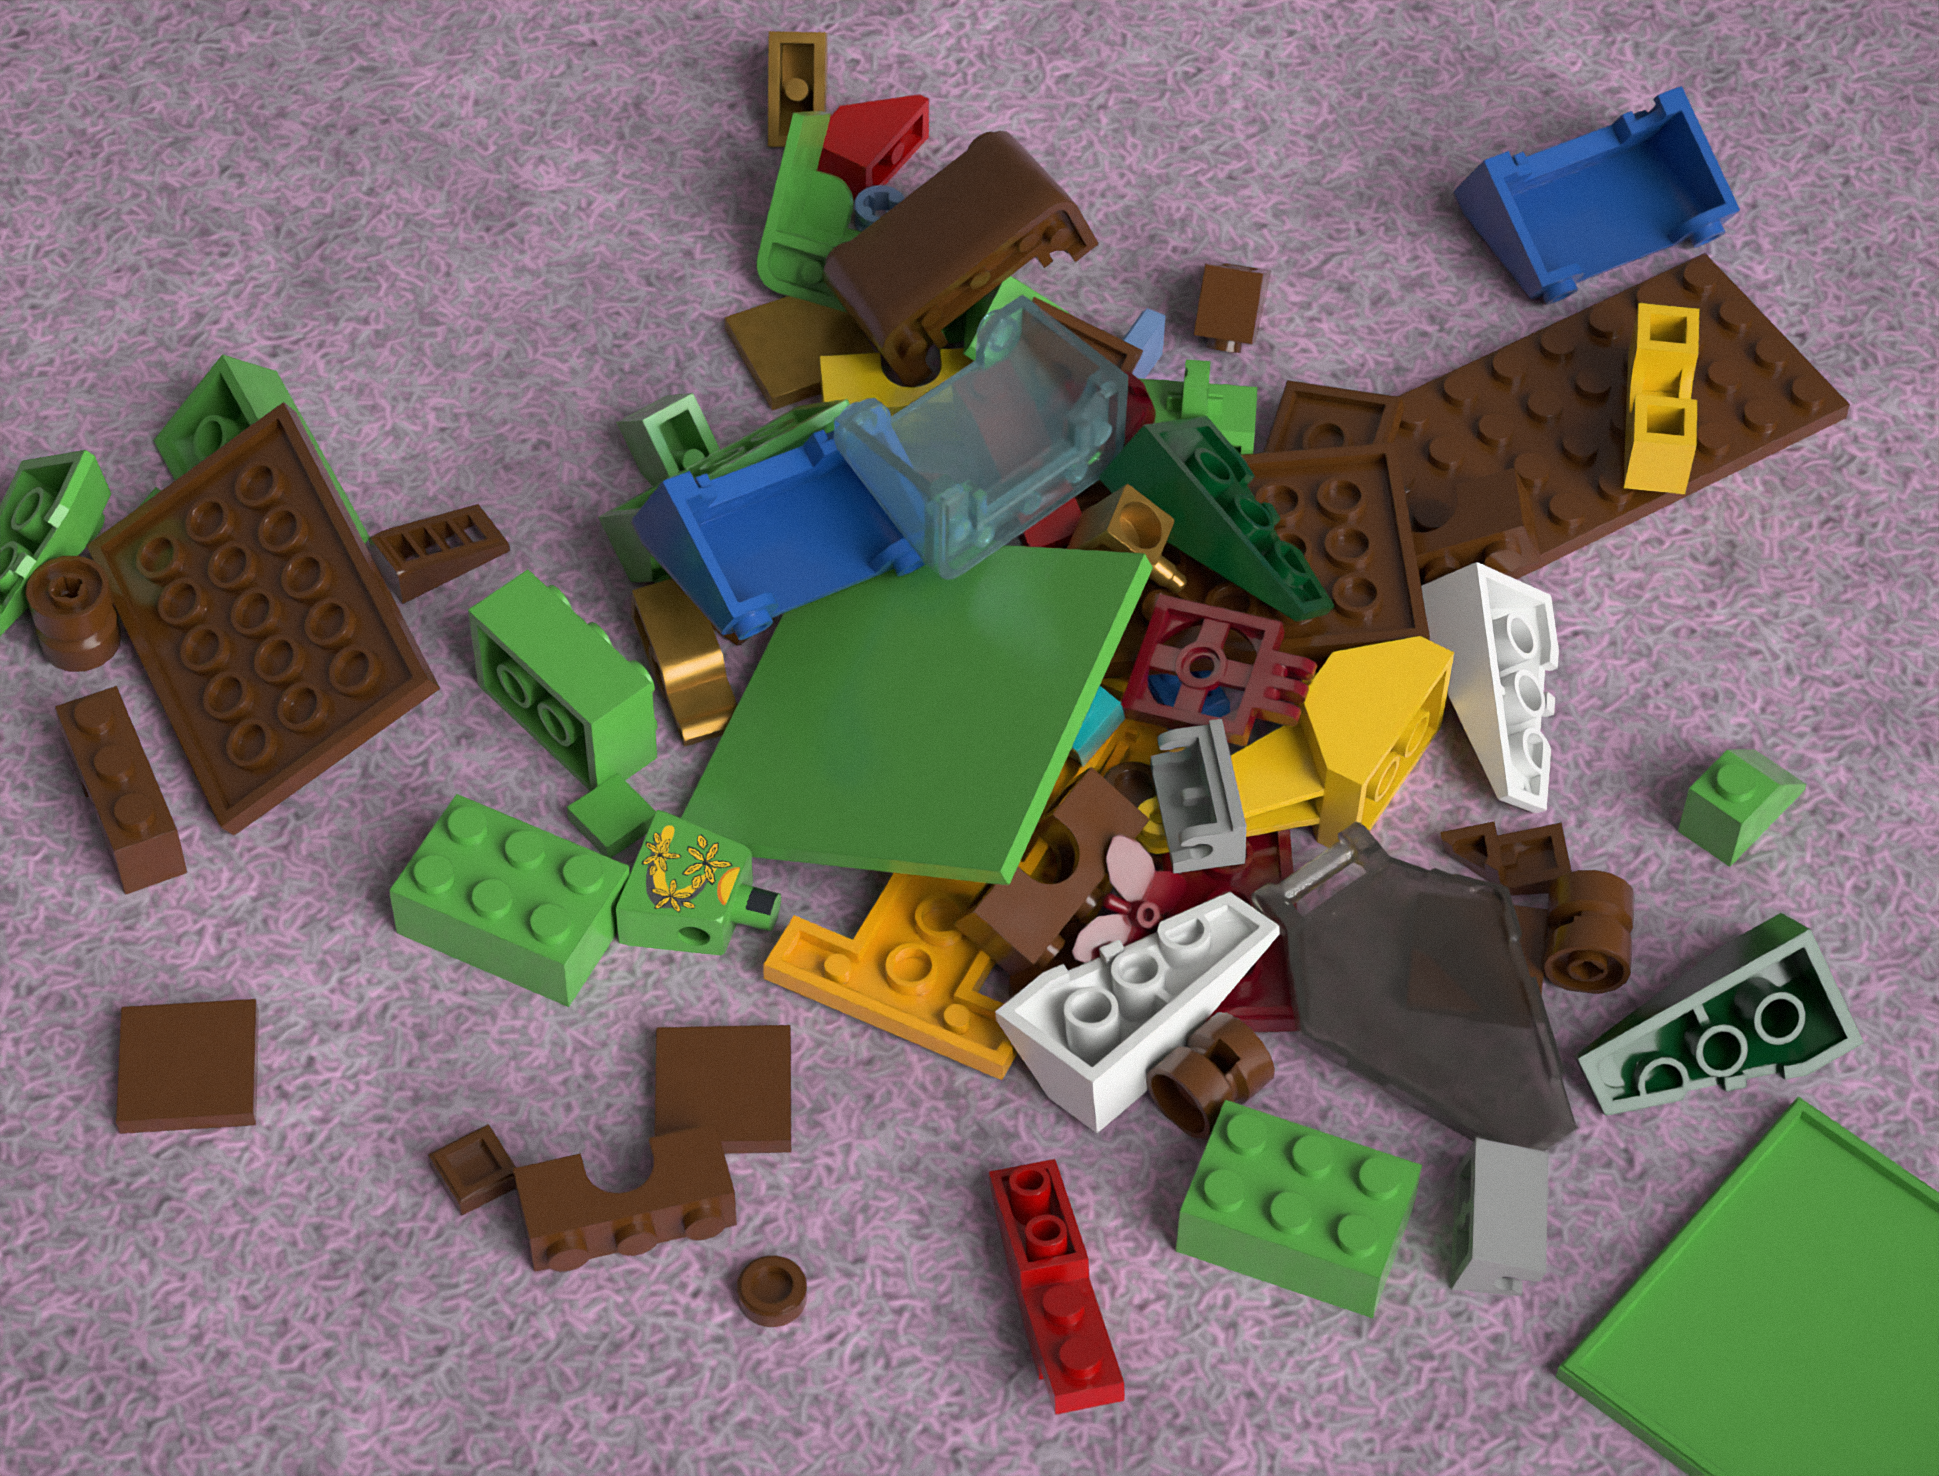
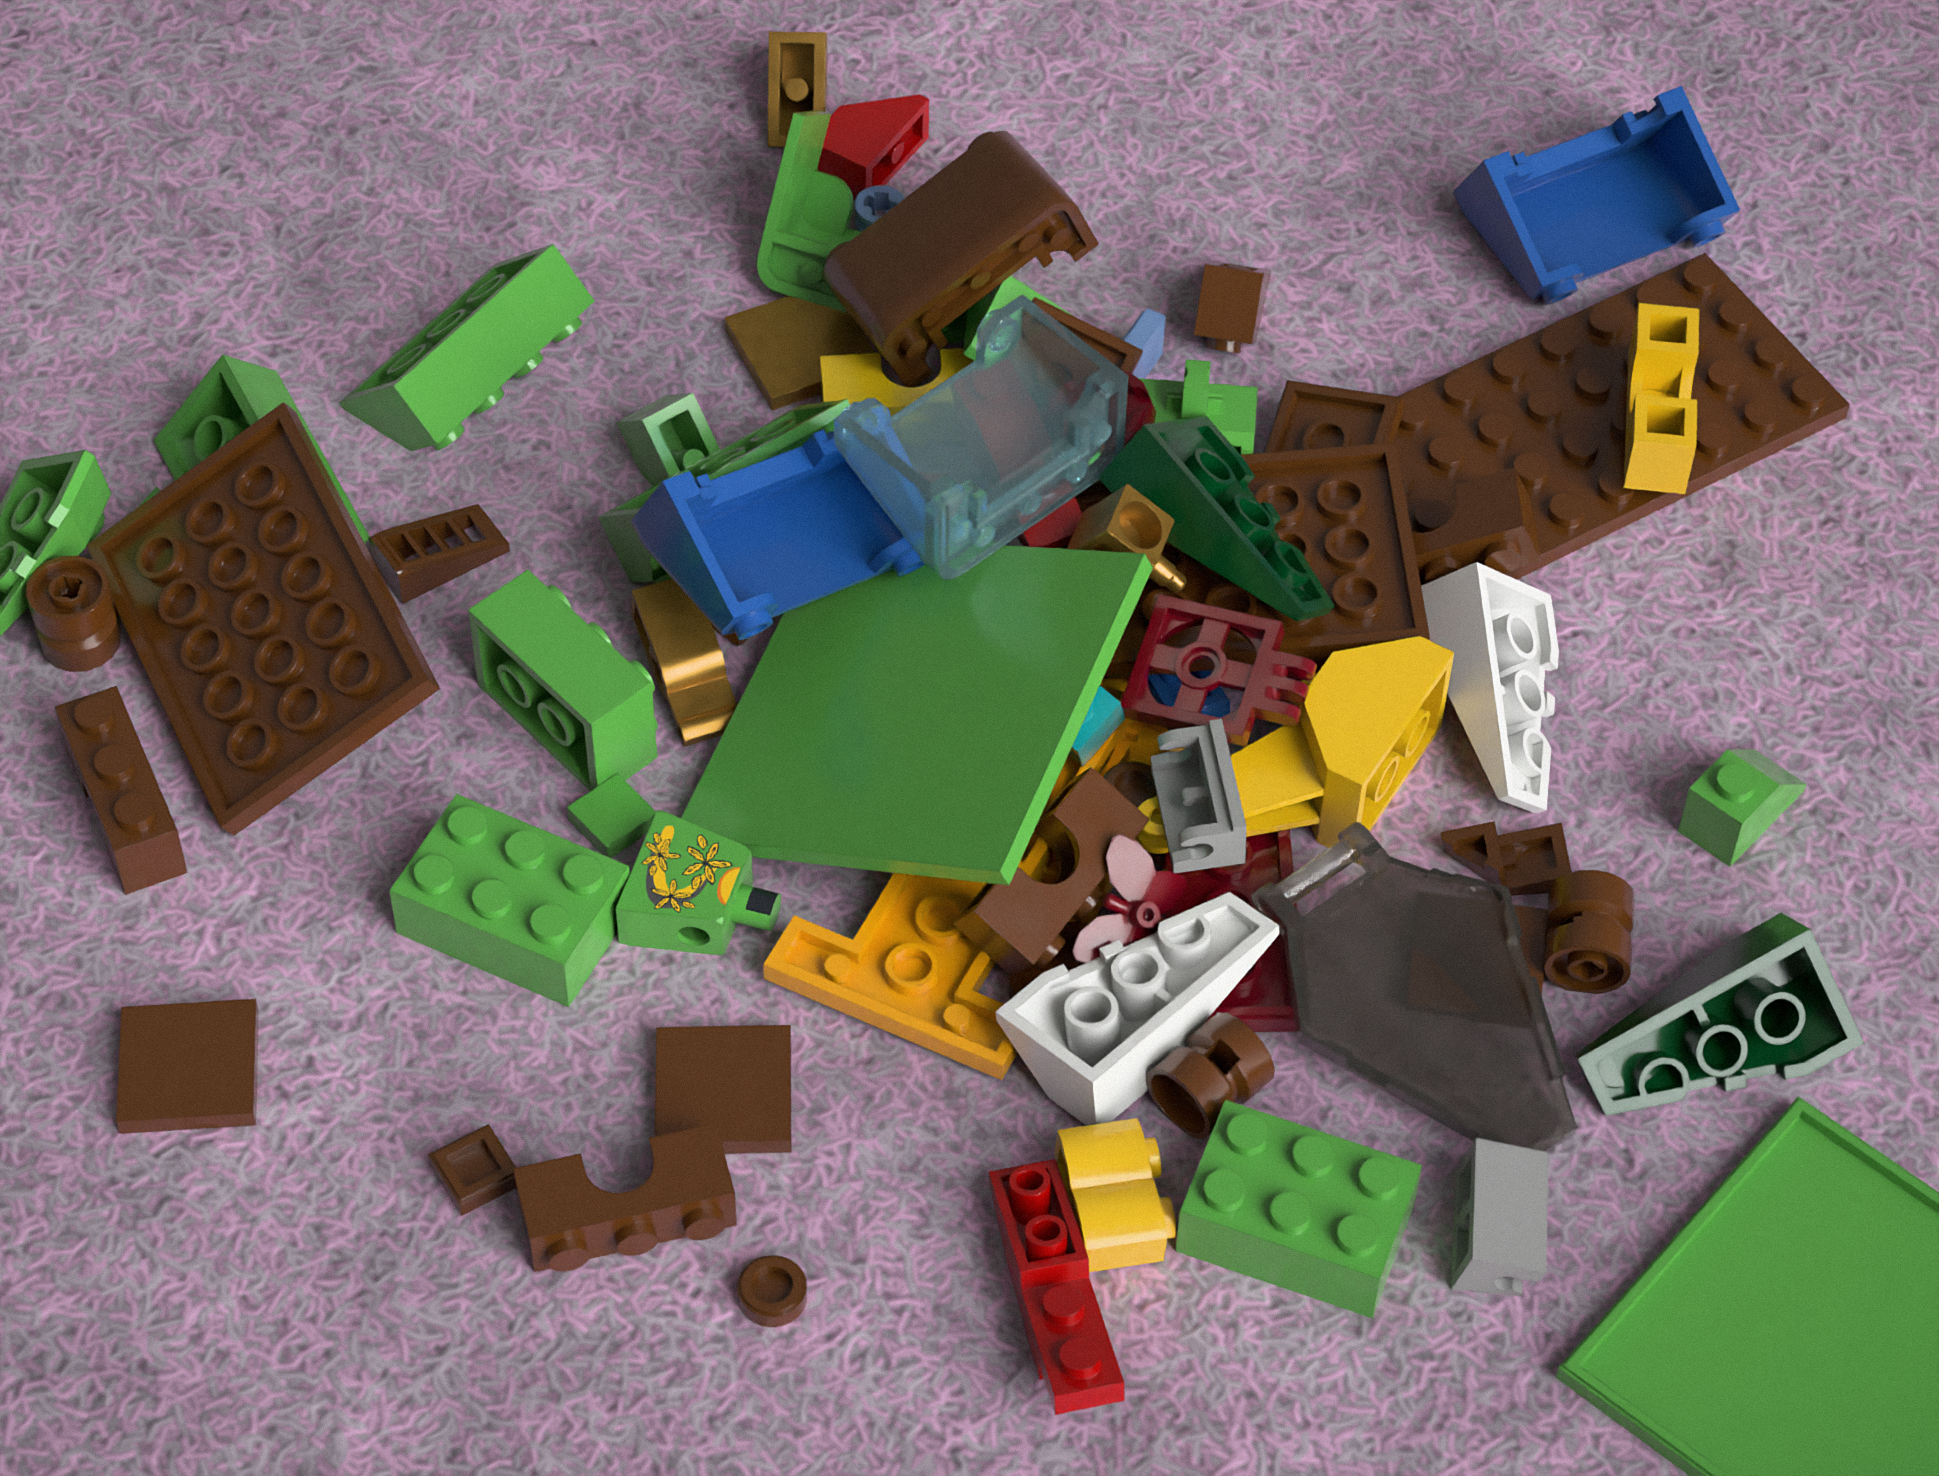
(472, 350): none -> bright green slope
(1113, 1193): none -> yellow brick

